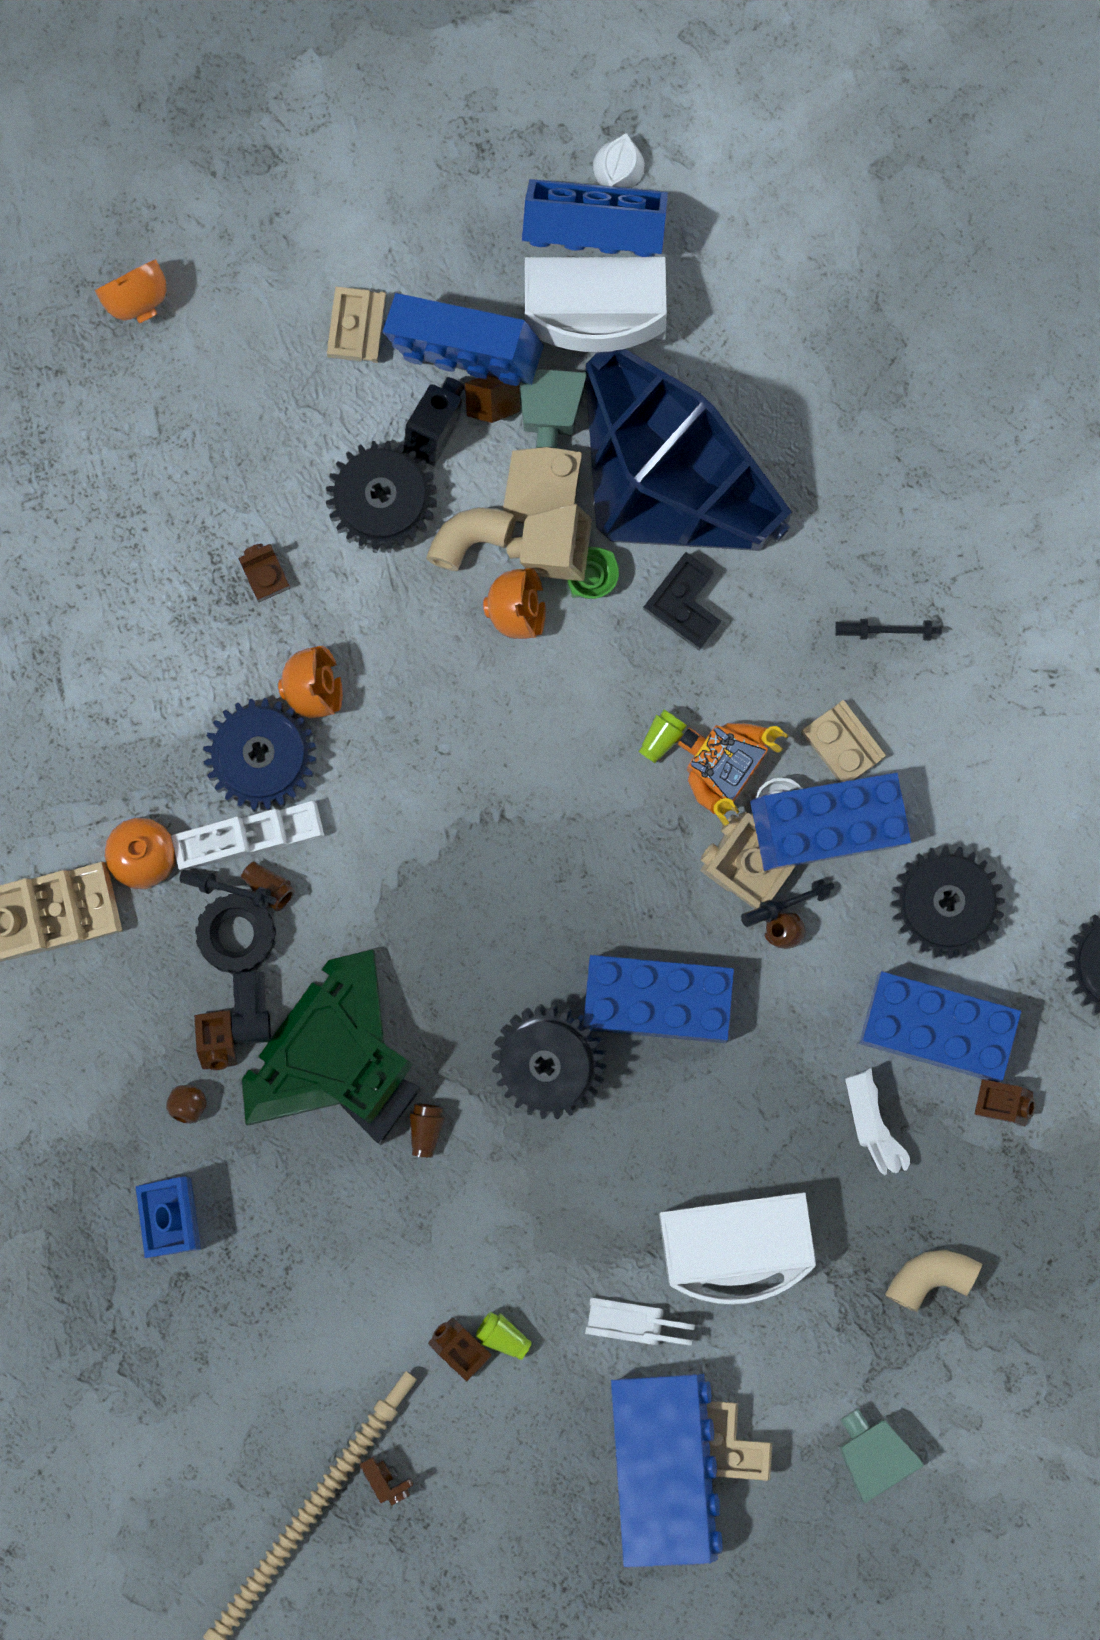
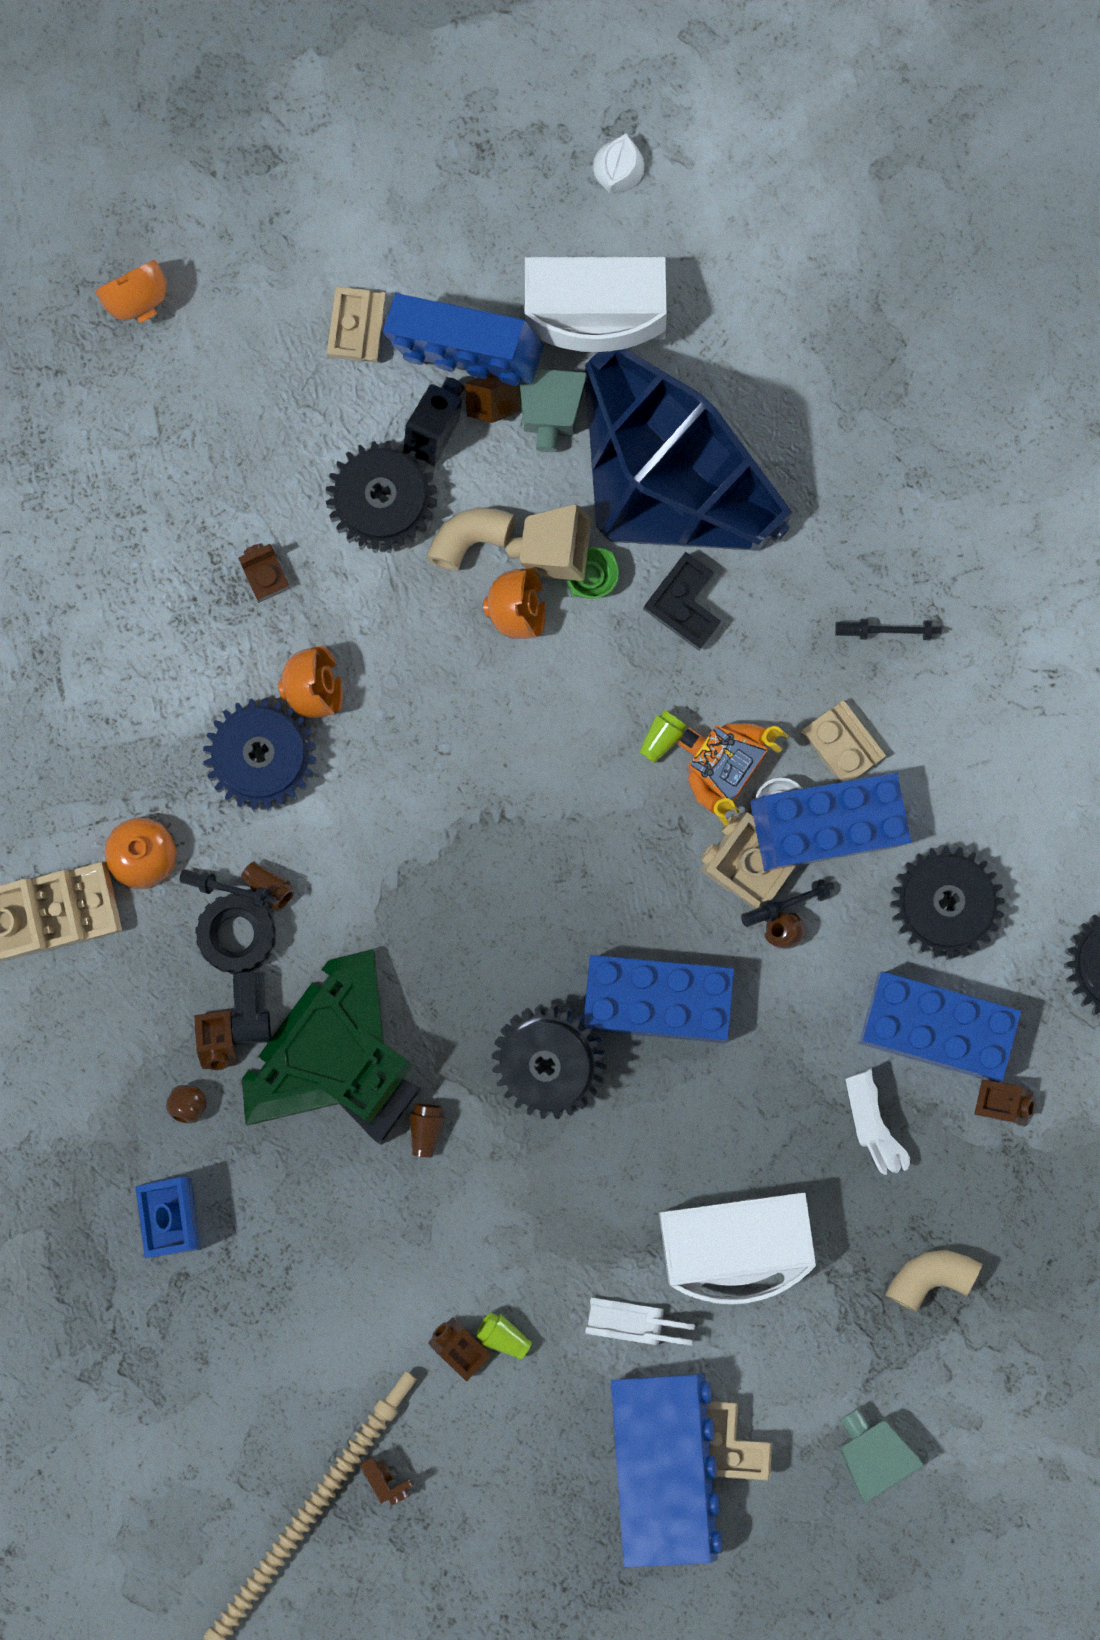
(247, 835): white slope -> none
(541, 481): tan slope -> none
(594, 217): blue brick -> none

